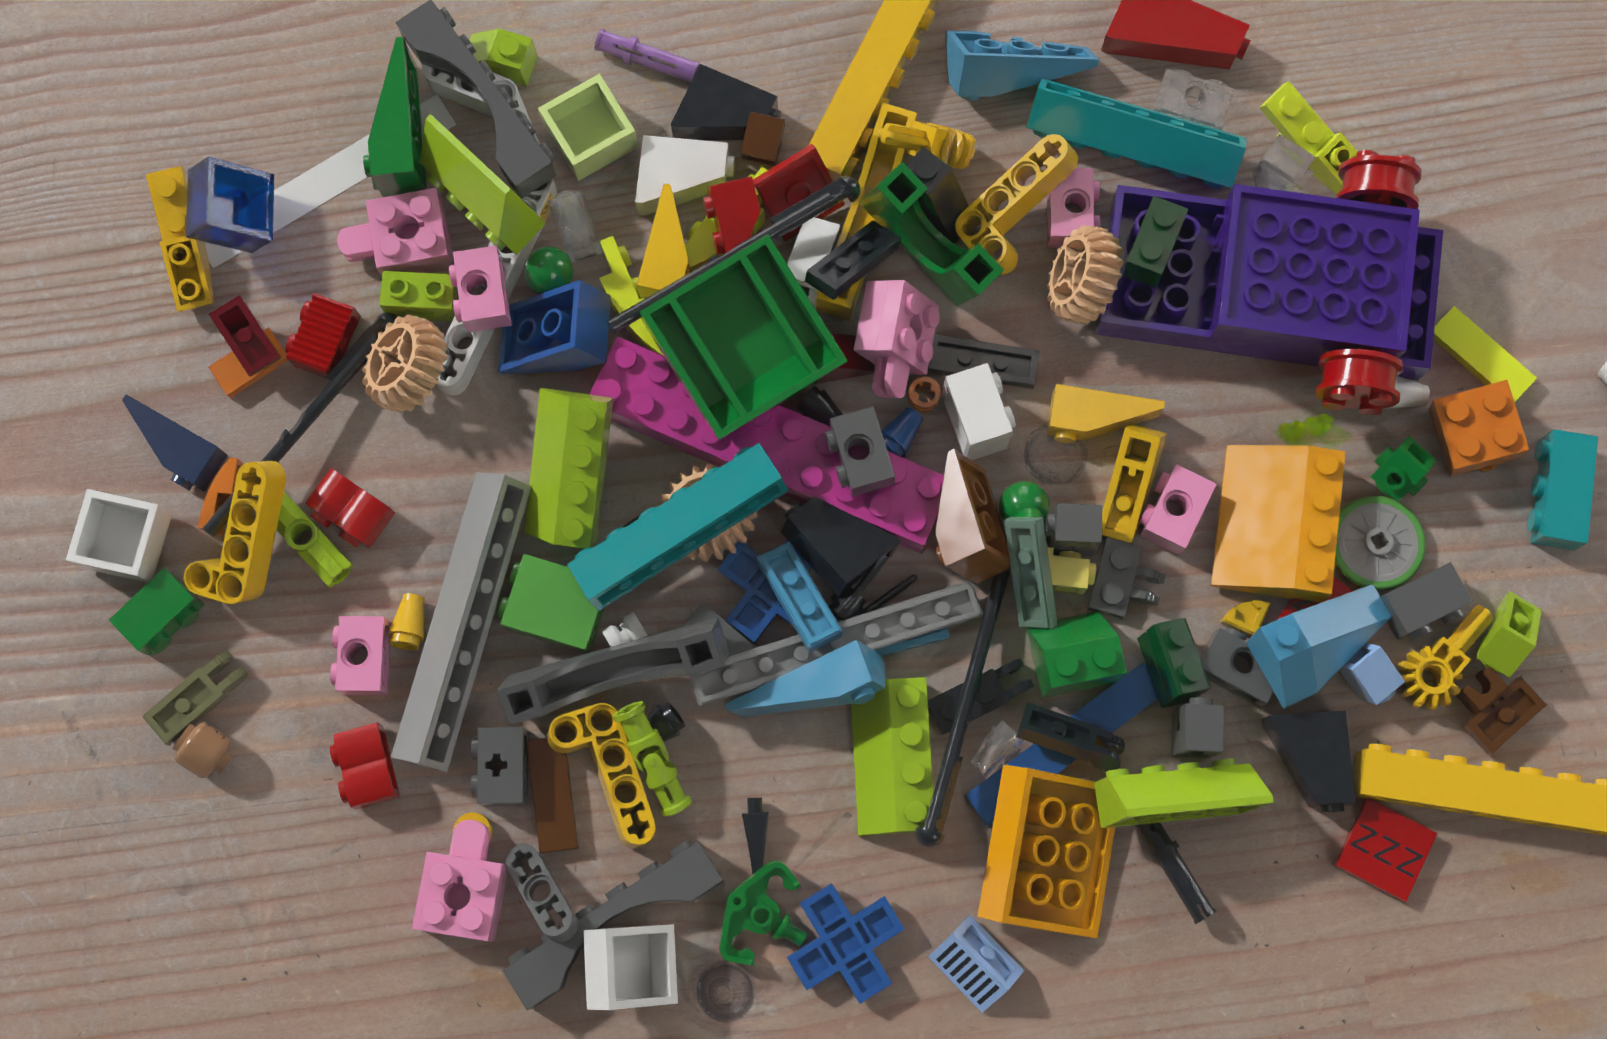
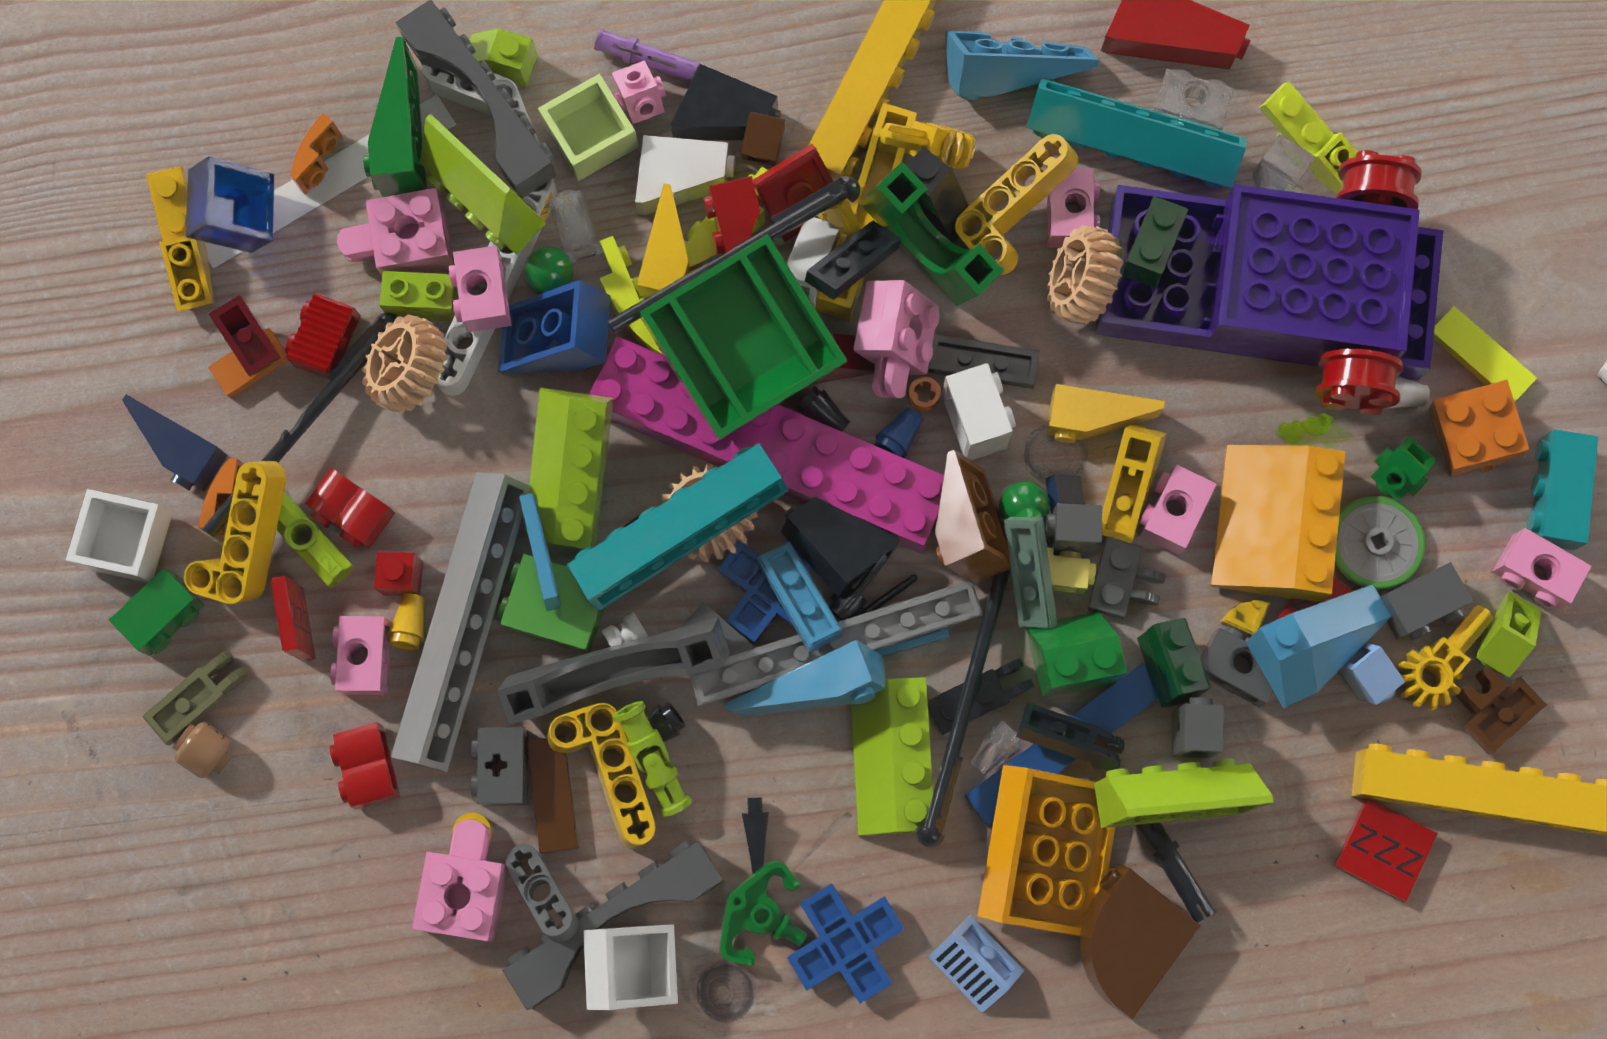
(293, 618): none -> red tile
(308, 166): none -> orange slope
(398, 573): none -> red brick
(540, 552): none -> dark azure tile
(639, 92): none -> bright pink brick
(841, 216): none -> yellow tile
(860, 429): dark grey brick -> none
(1064, 490): none -> tile
(1131, 939): none -> reddish brown brick
(1316, 756): black slope -> none
(1563, 570): none -> bright pink brick

